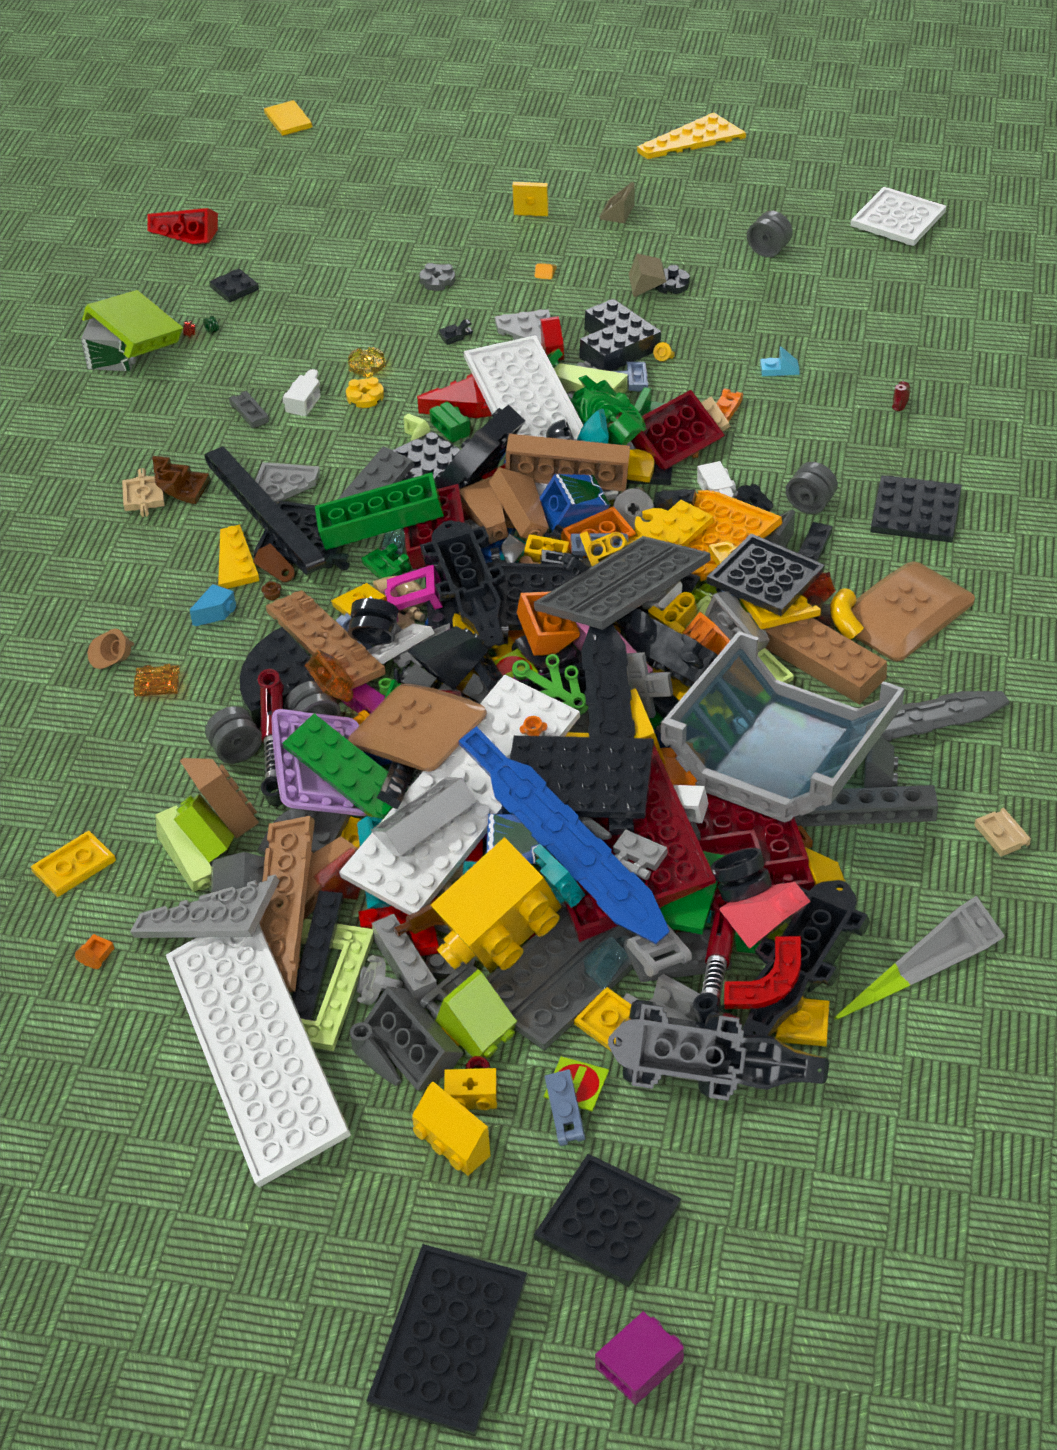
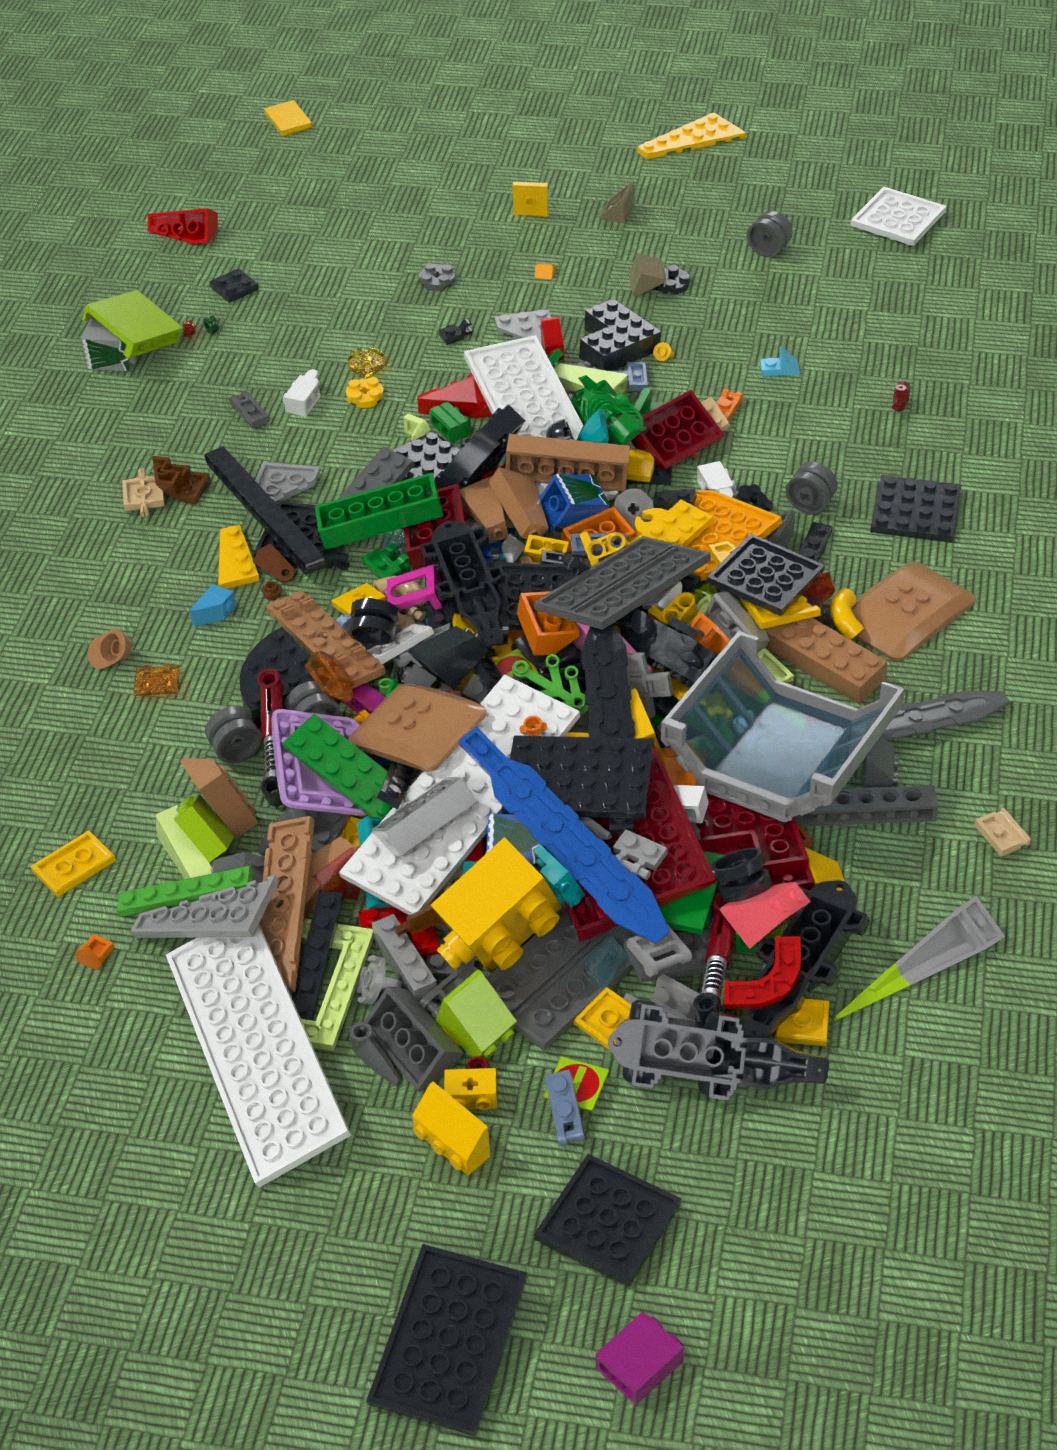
(187, 889): none -> bright green plate
(683, 628): none -> black plate

